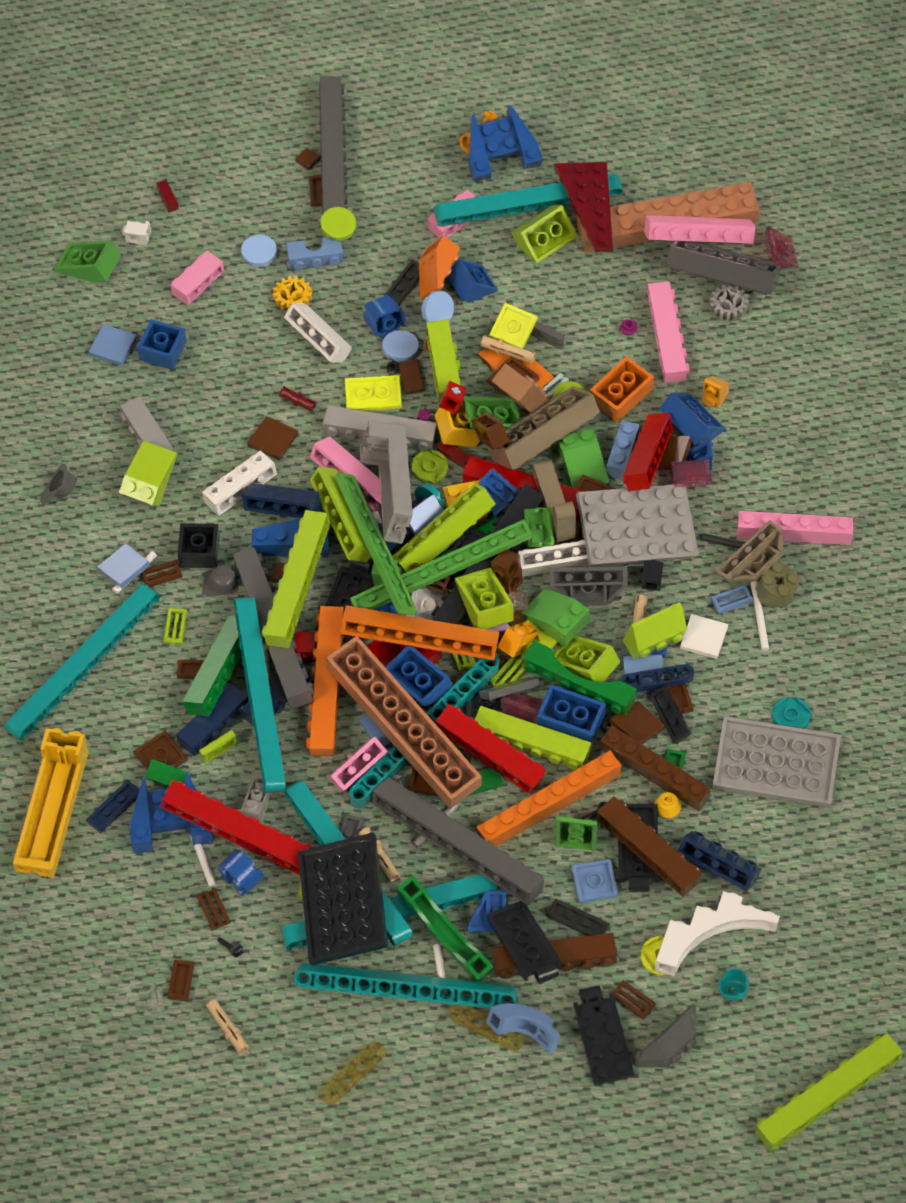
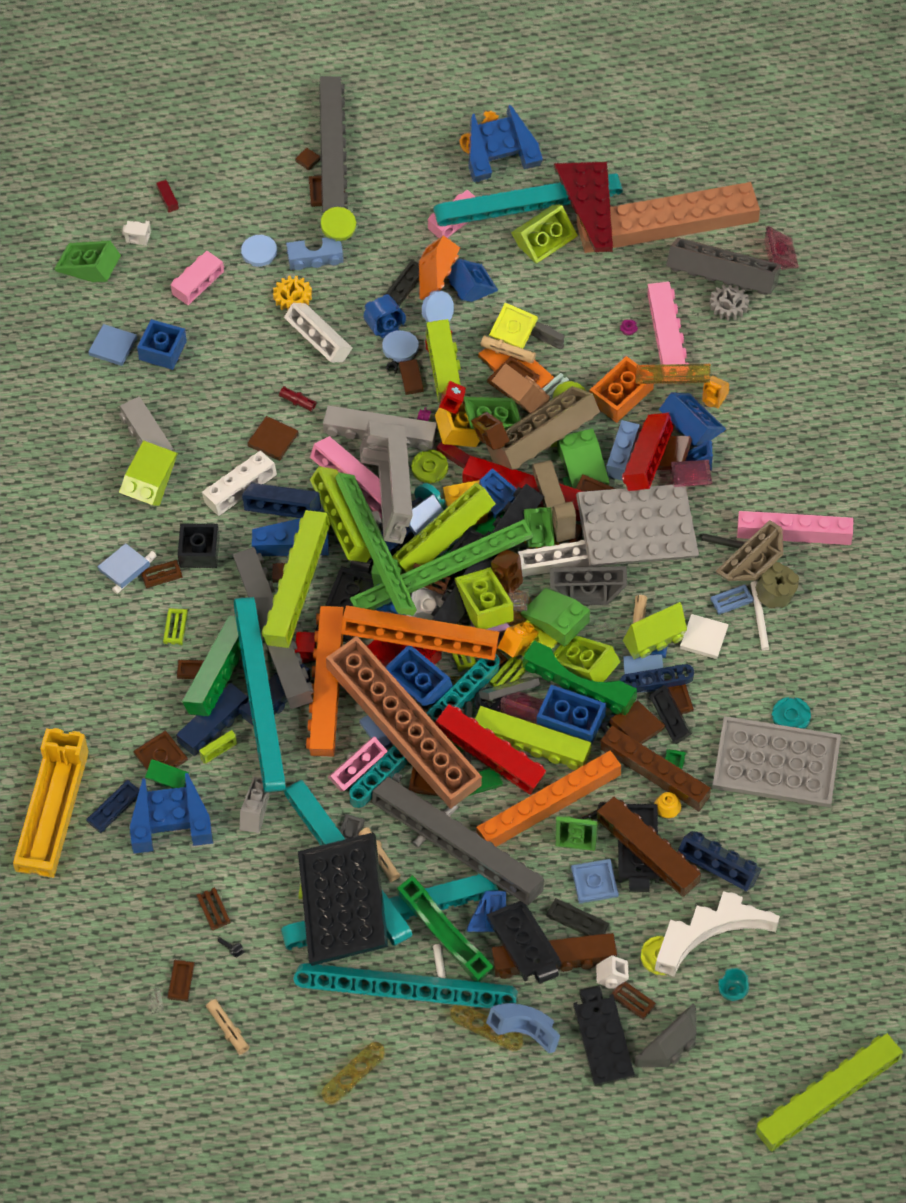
(60, 485): dark grey piece -> none
(80, 663): teal beam -> none
(205, 865): white bar -> none
(220, 581): dark grey piece -> none
(233, 826): red brick -> none
(240, 871): blue brick -> none
(373, 393): neon yellow tile -> none
(612, 972): none -> white brick
(652, 575): black brick -> none
(673, 373): none -> clear yellow tile
(699, 229): bright pink brick -> none

